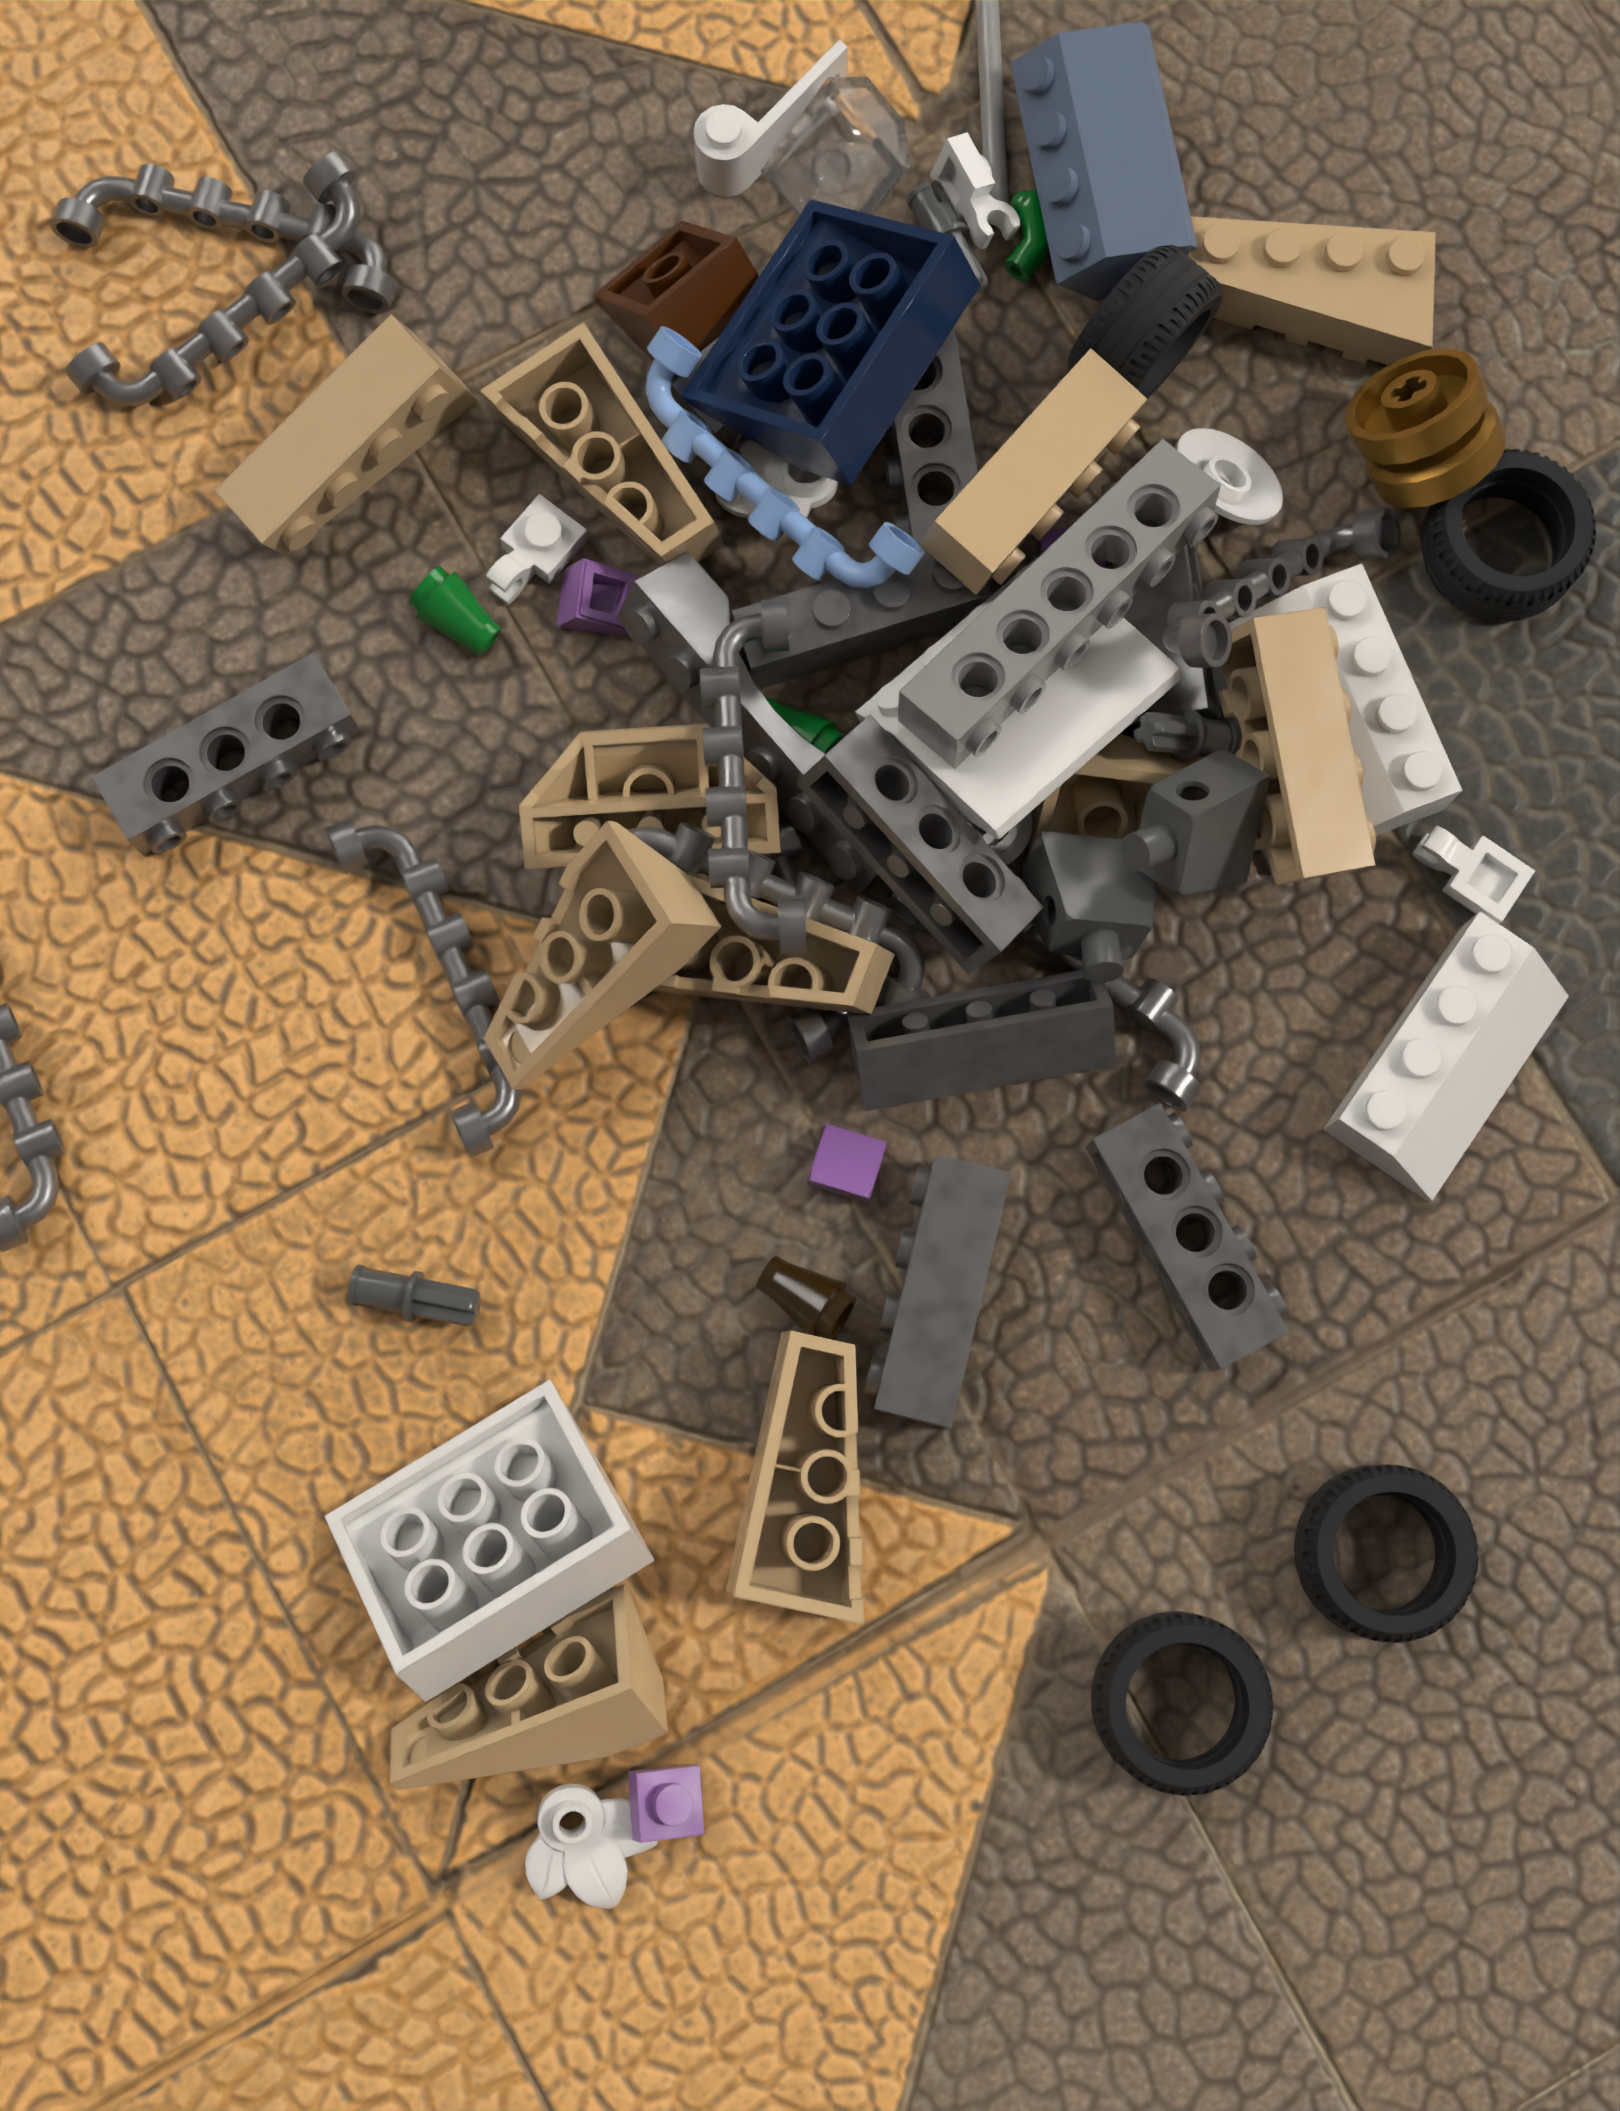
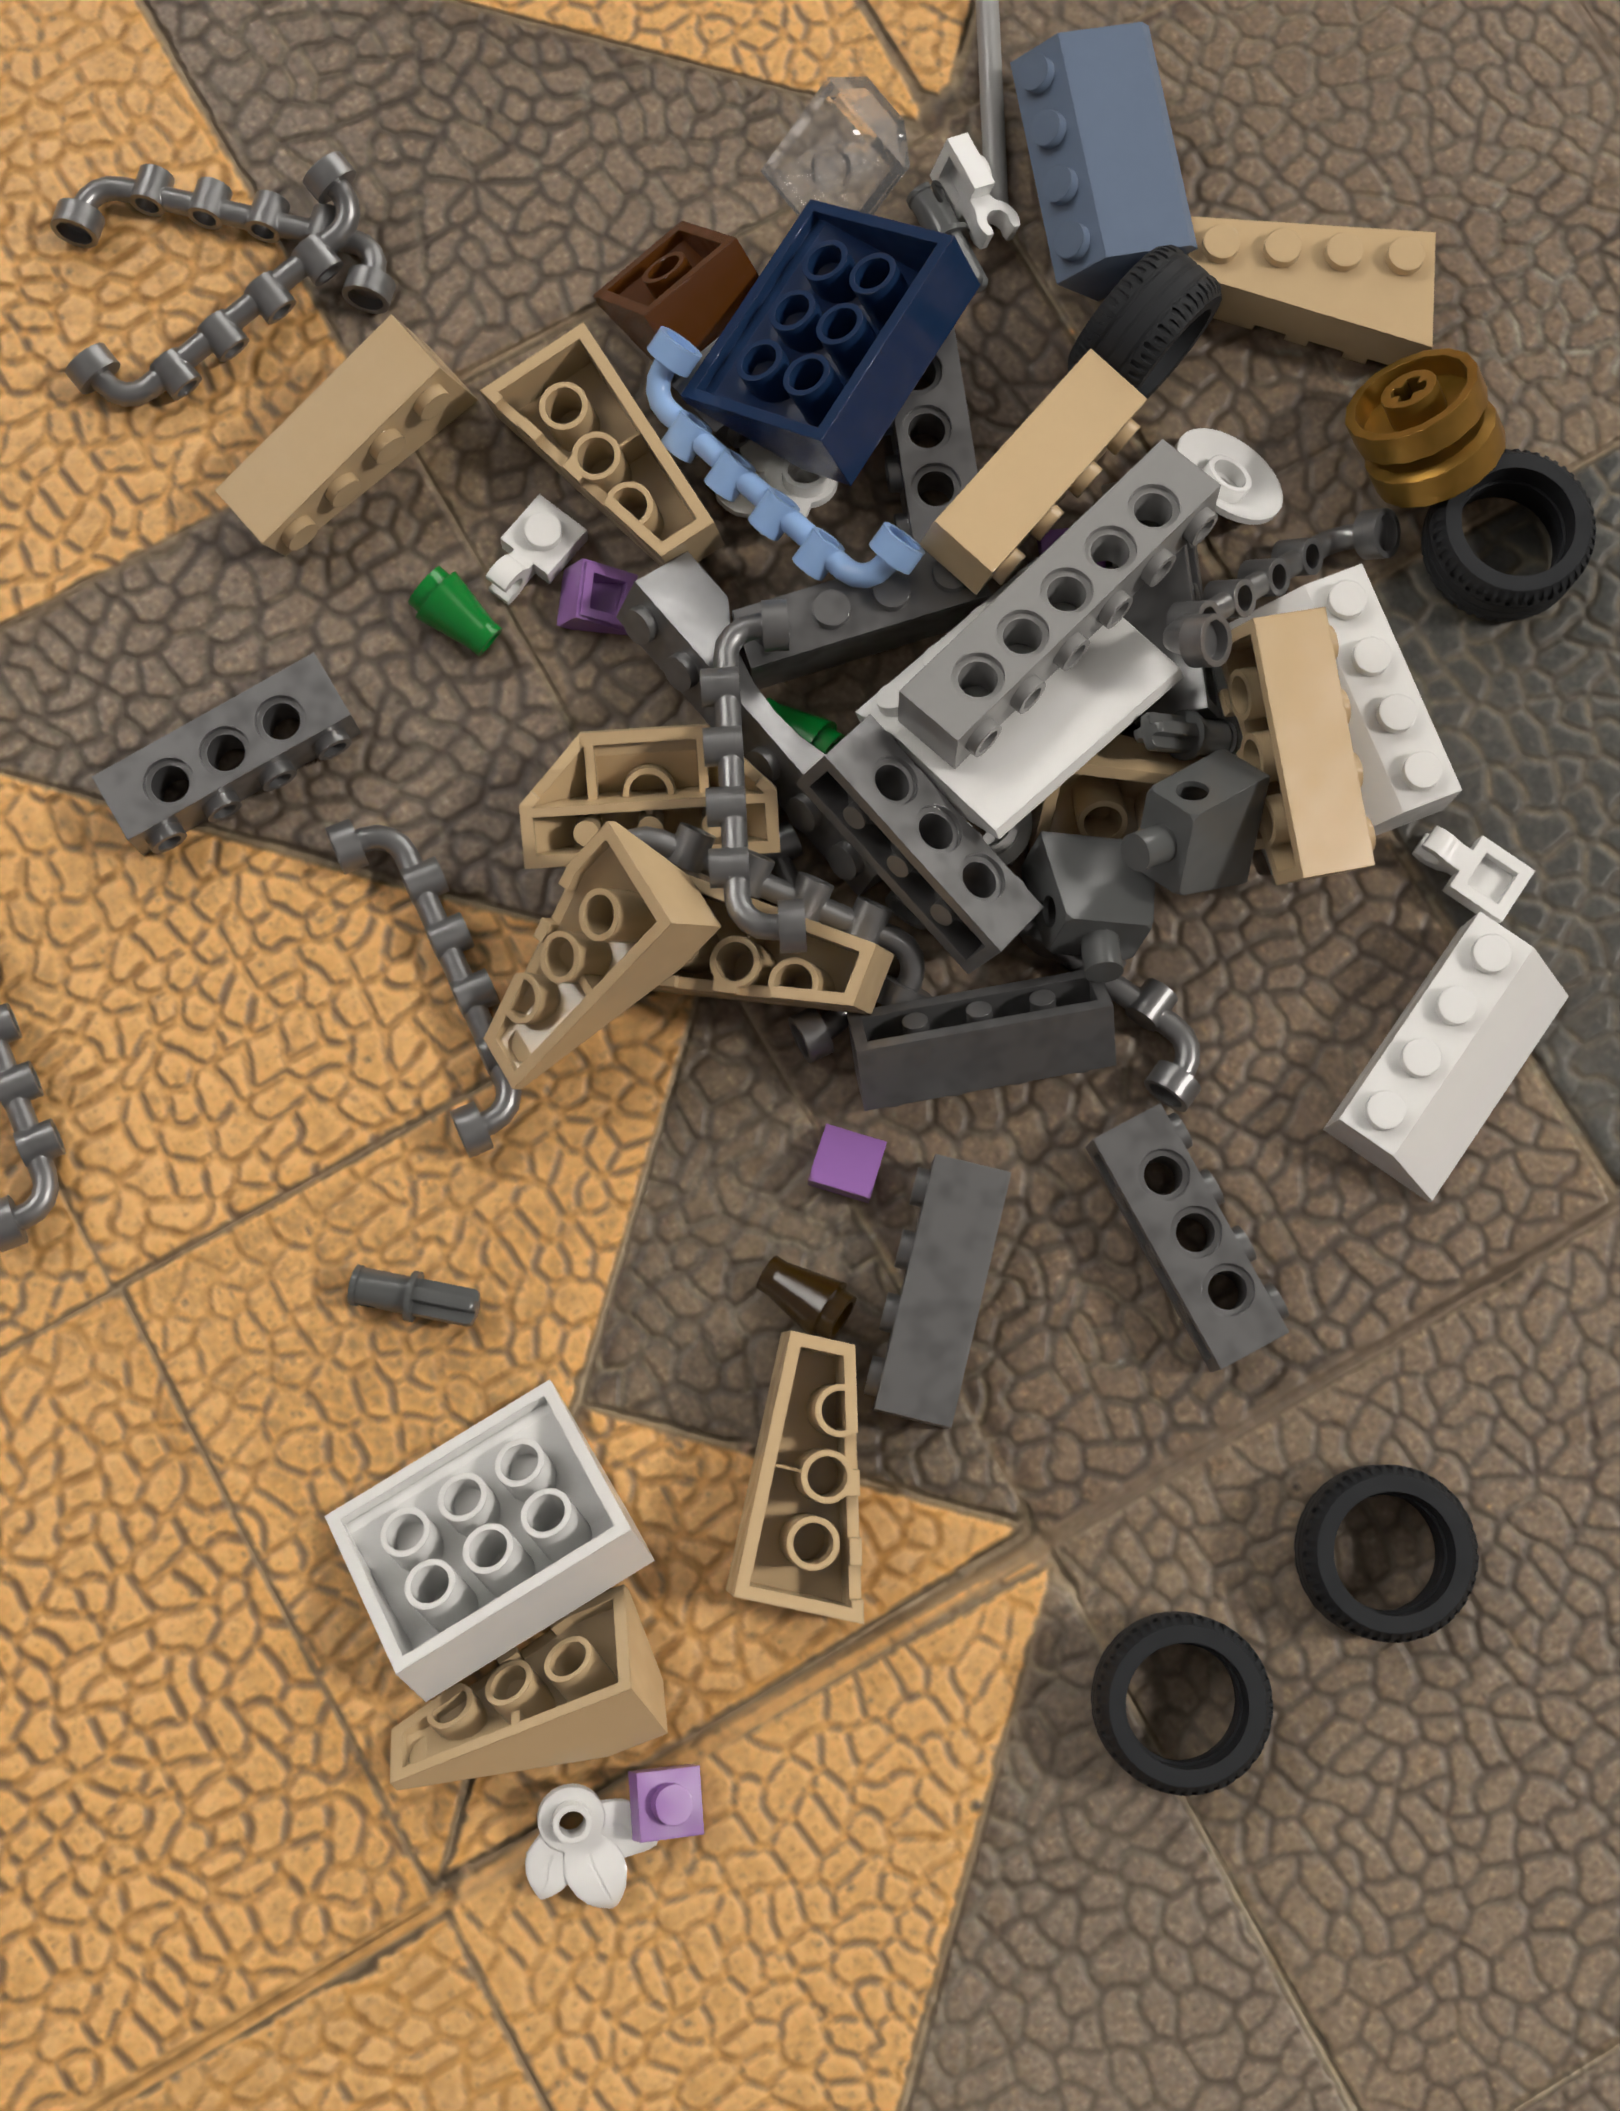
(736, 147): white door -> none
(1034, 244): green arm -> none

